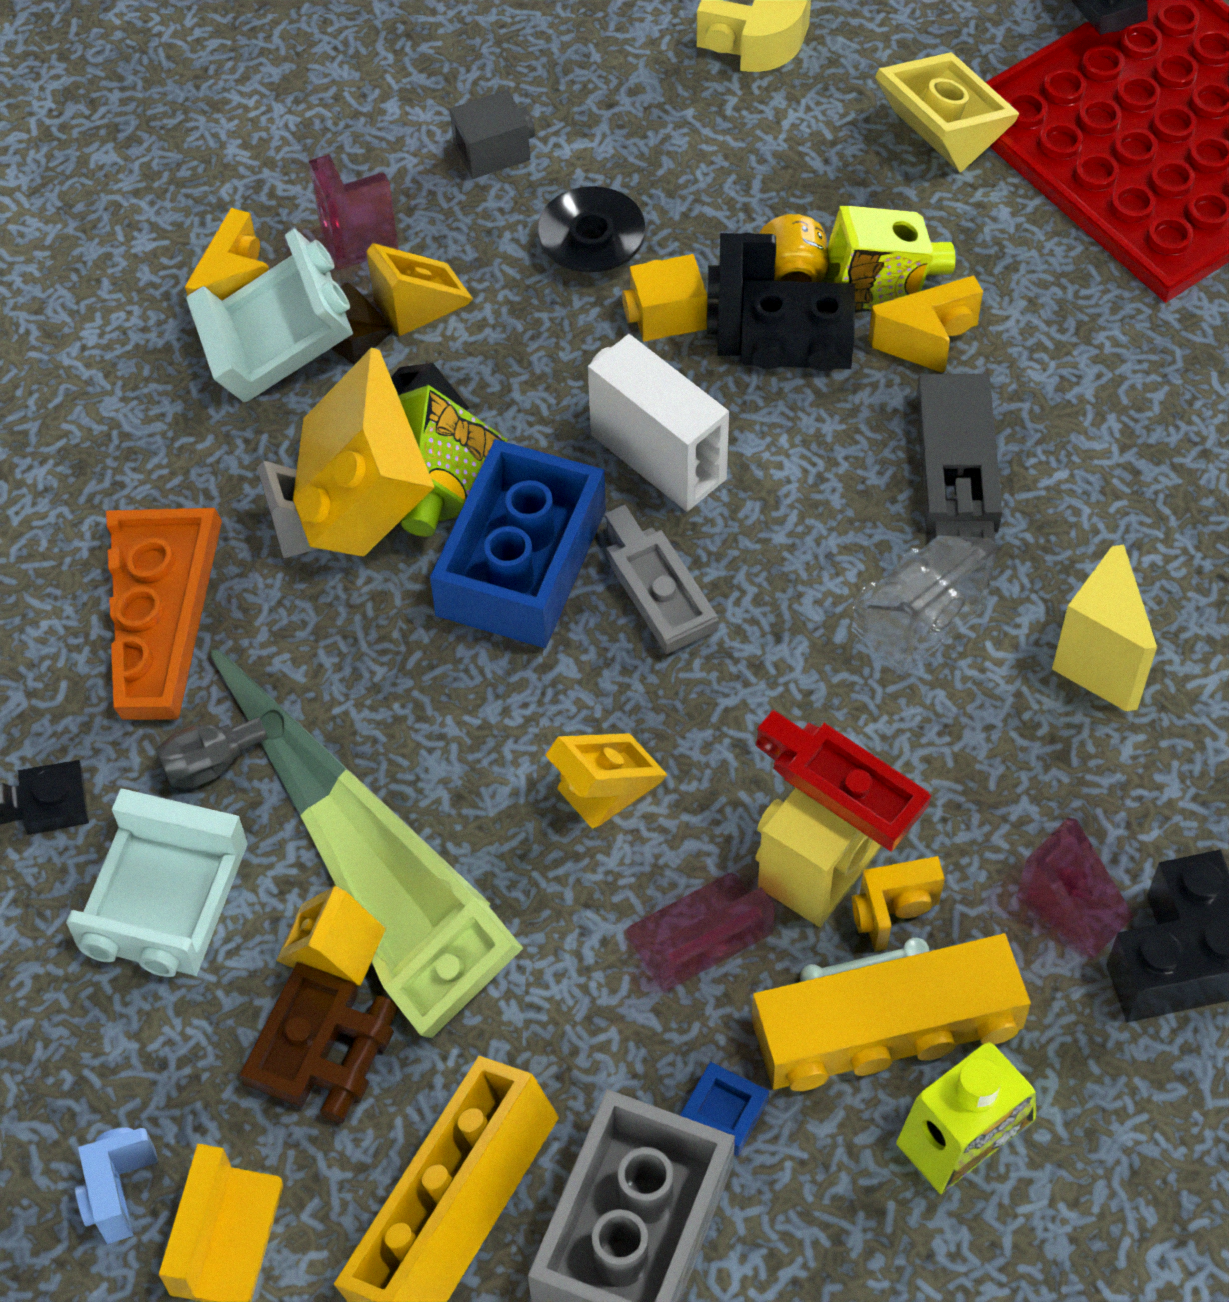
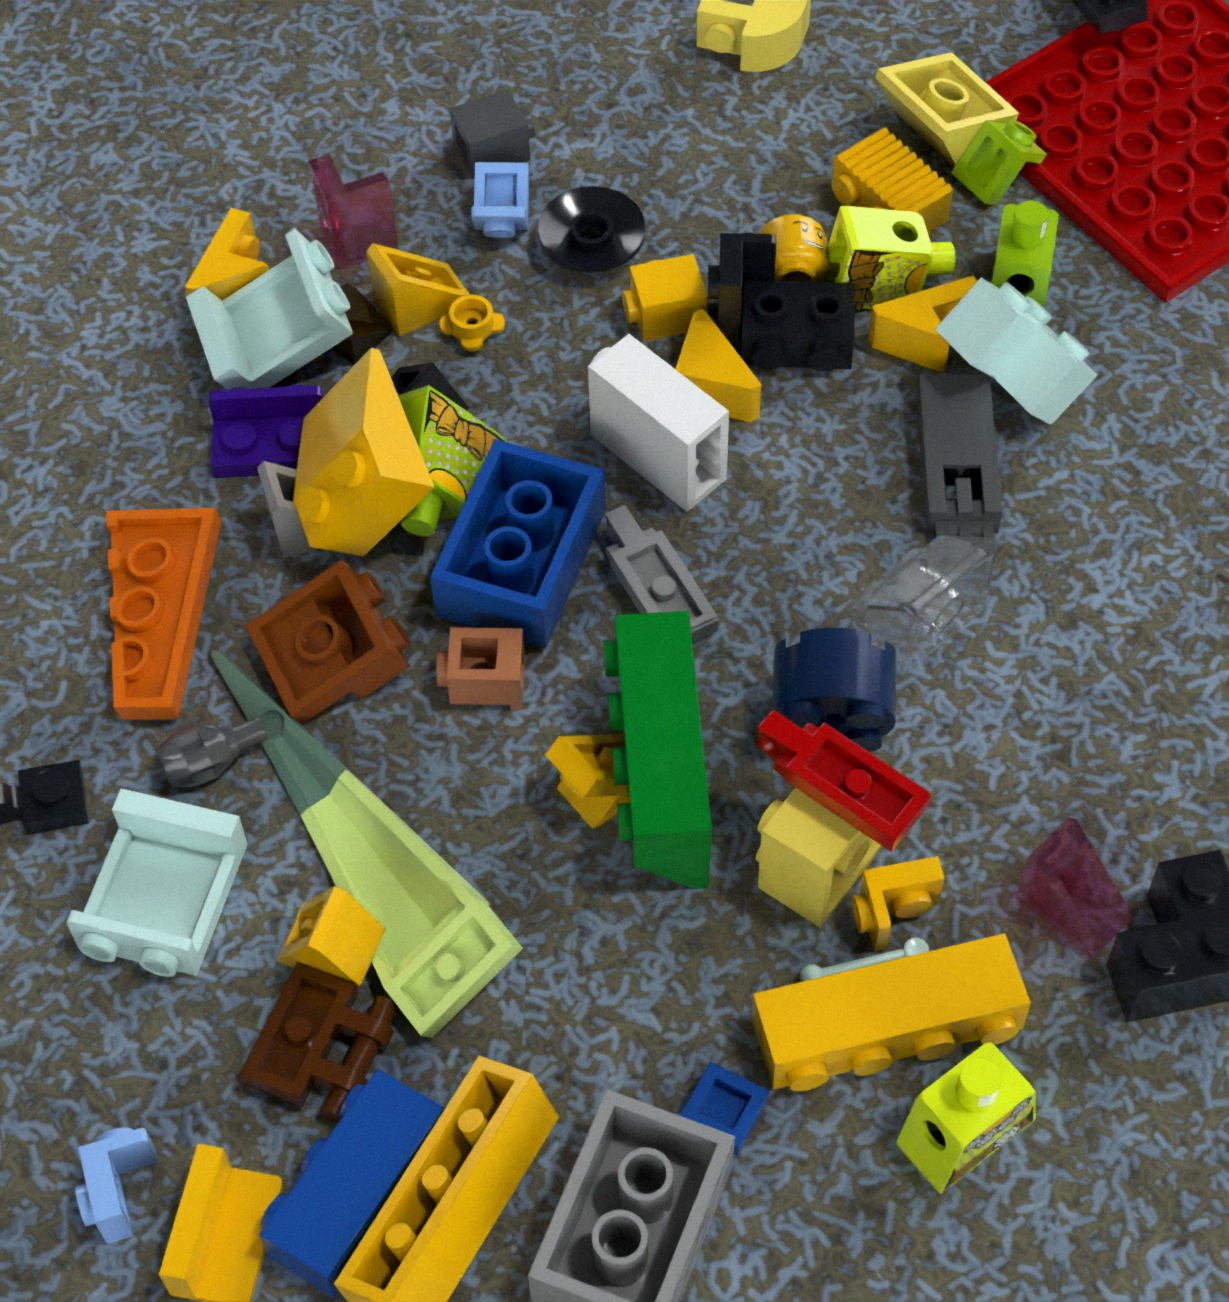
(258, 427): none -> dark purple bracket
(329, 641): none -> dark orange plate
(347, 1179): none -> blue brick
(471, 310): none -> yellow plate
(483, 666): none -> nougat brick
(500, 198): none -> light blue bracket
(661, 746): none -> green slope
(701, 930): clear pink panel -> none
(718, 369): none -> yellow slope
(837, 681): none -> dark blue brick
(890, 177): none -> yellow brick
(996, 158): none -> lime bracket
(1010, 341): none -> light aqua brick
(1026, 247): none -> lime torso
(1107, 634): light yellow slope -> none

